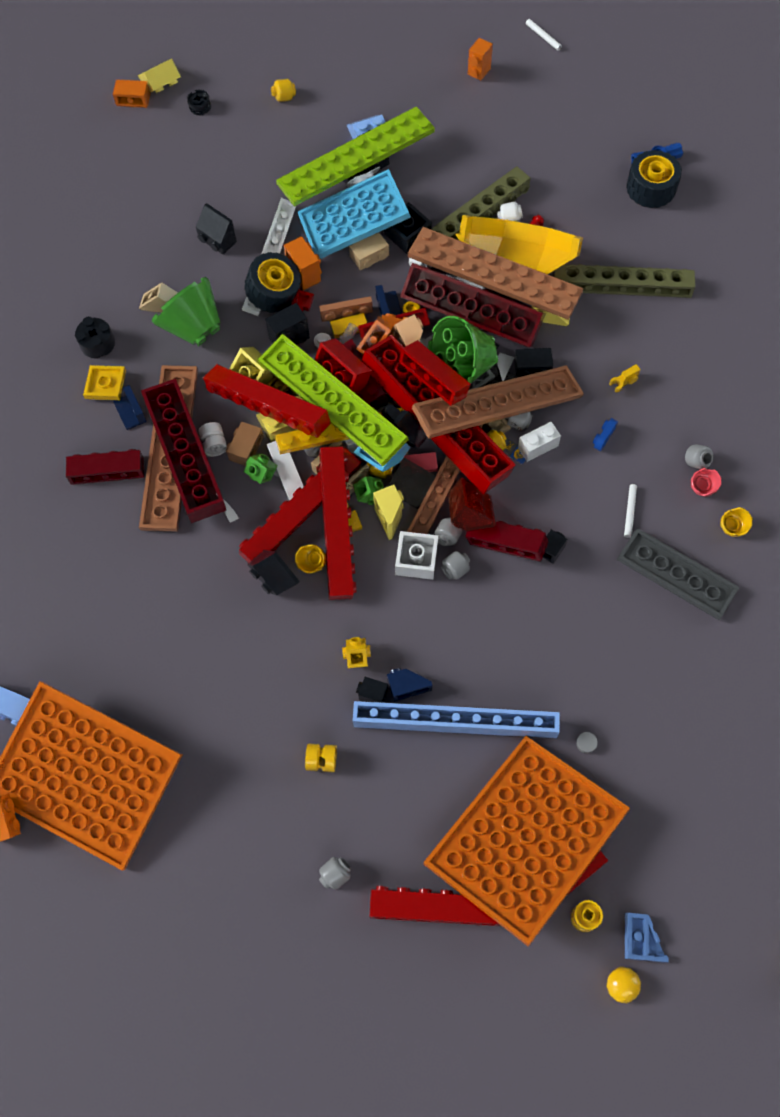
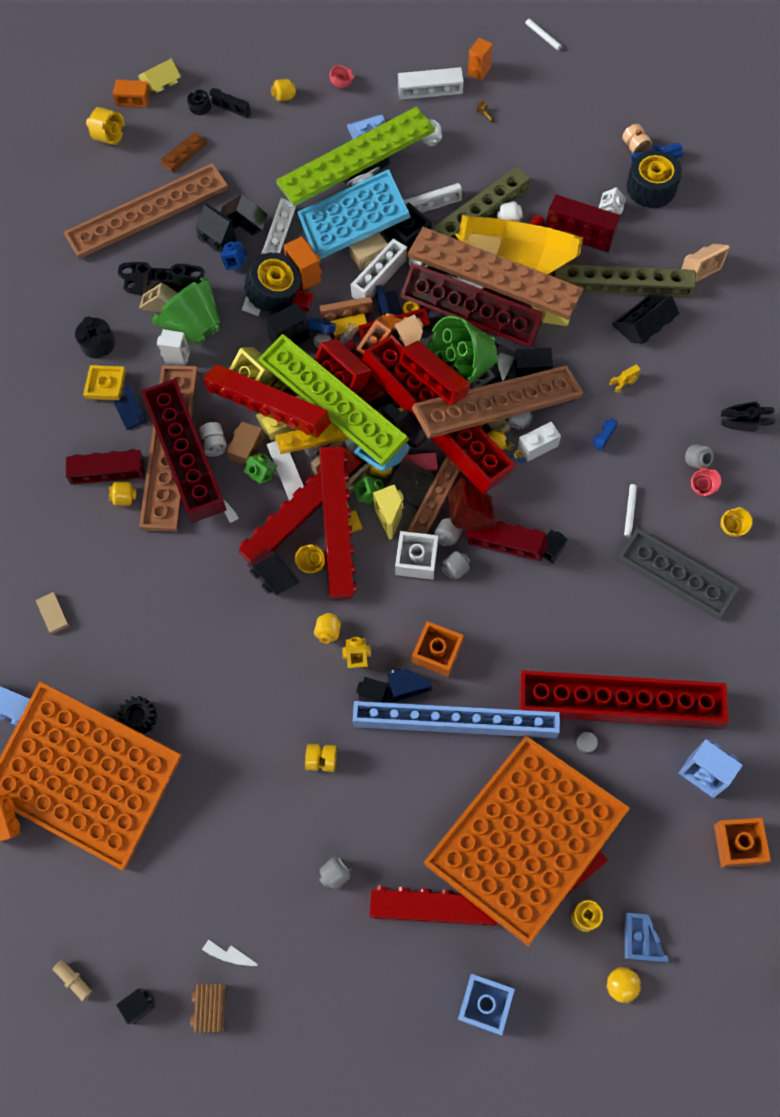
(52, 613): none -> tan tile
(72, 980): none -> tan pin
(105, 125): none -> yellow brick
(122, 493): none -> yellow head
(136, 1005): none -> black brick
(138, 703): none -> black tyre
(145, 211): none -> nougat plate
(147, 278): none -> black piece
(173, 347): none -> white brick
(183, 152): none -> dark orange plate
(209, 1008): none -> medium nougat brick
(230, 103): none -> black hinge
(232, 954): none -> white sticker
(233, 255): none -> blue brick
(245, 214): none -> black brick
(321, 325): none -> blue plate
(327, 628): none -> yellow head
(341, 77): none -> coral hair
(379, 270): none -> white brick
(430, 83): none -> white brick
(434, 138): none -> white head
(436, 198): none -> white brick
(437, 649): none -> orange brick
(482, 106): none -> pearl gold hand
(486, 1004): none -> light blue brick
(592, 223): none -> dark red brick
(613, 201): none -> white brick
(625, 699): none -> red brick
(636, 139): none -> light nougat wheel
(647, 318): none -> black slope
(706, 260): none -> light nougat slope
(710, 768): none -> light blue brick
(742, 842): none -> orange brick
(747, 416): none -> black hinge

